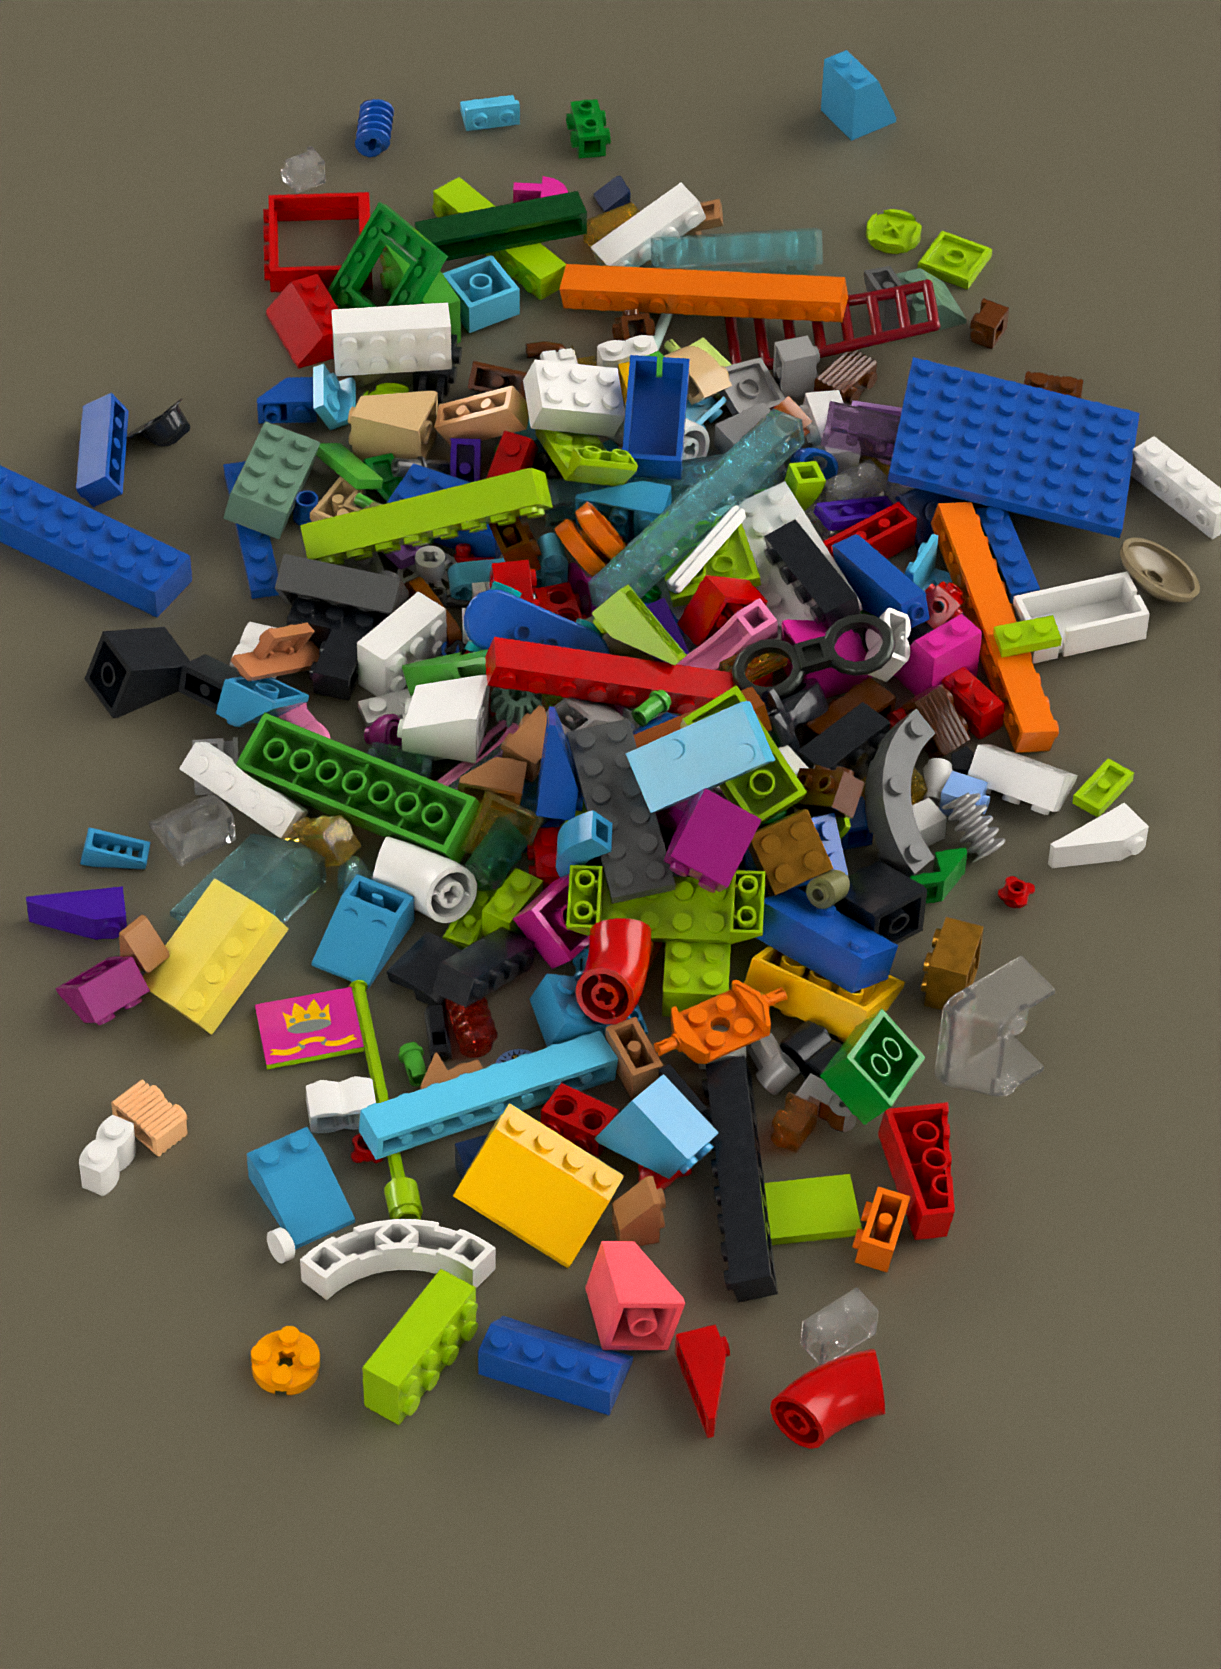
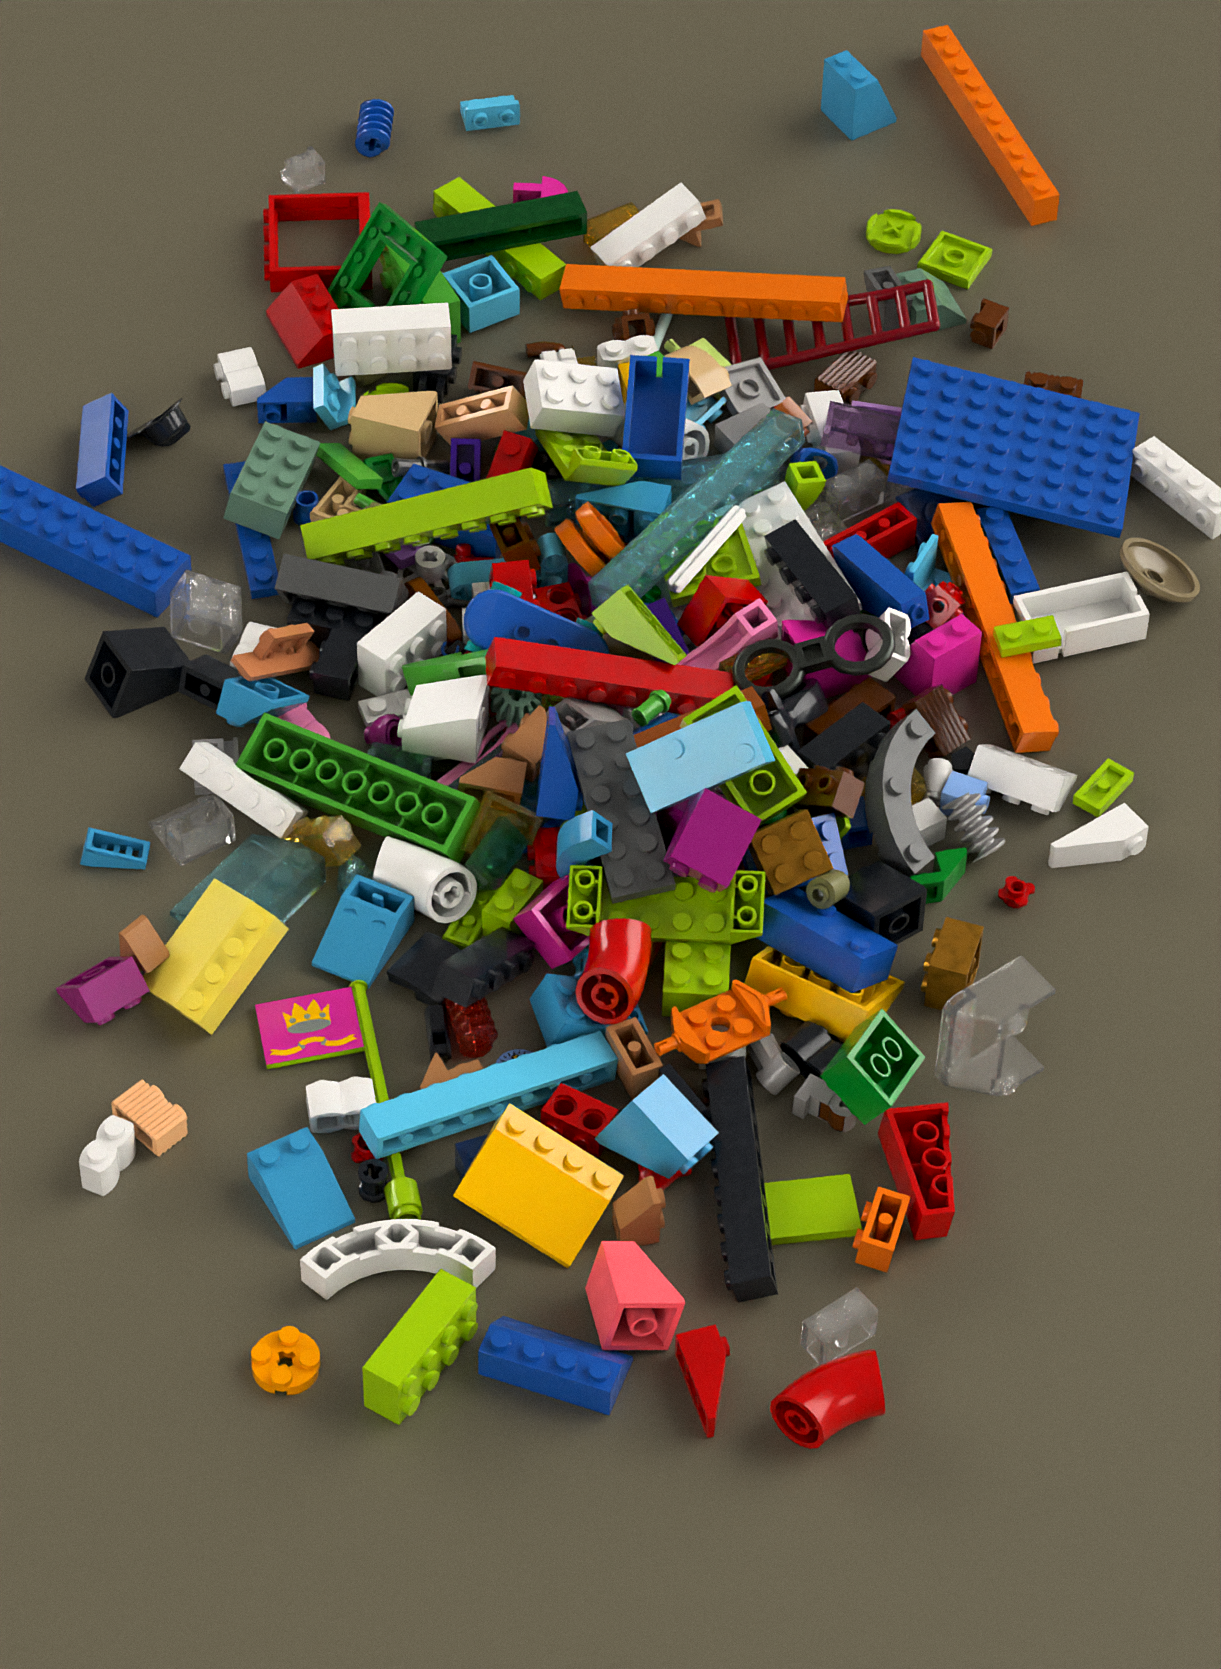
(84, 913): dark purple slope -> none
(206, 611): none -> clear brick
(240, 376): none -> white brick
(281, 1245): white tile -> none
(368, 1184): none -> black bush
(412, 1057): bright green pin -> none
(588, 128): green brick -> none
(613, 194): dark blue slope -> none
(740, 250): clear light blue brick -> none
(794, 1123): clear orange brick -> none
(795, 366): light grey brick -> none
(846, 513): dark purple plate -> none
(975, 702): red brick -> none
(990, 125): none -> orange brick

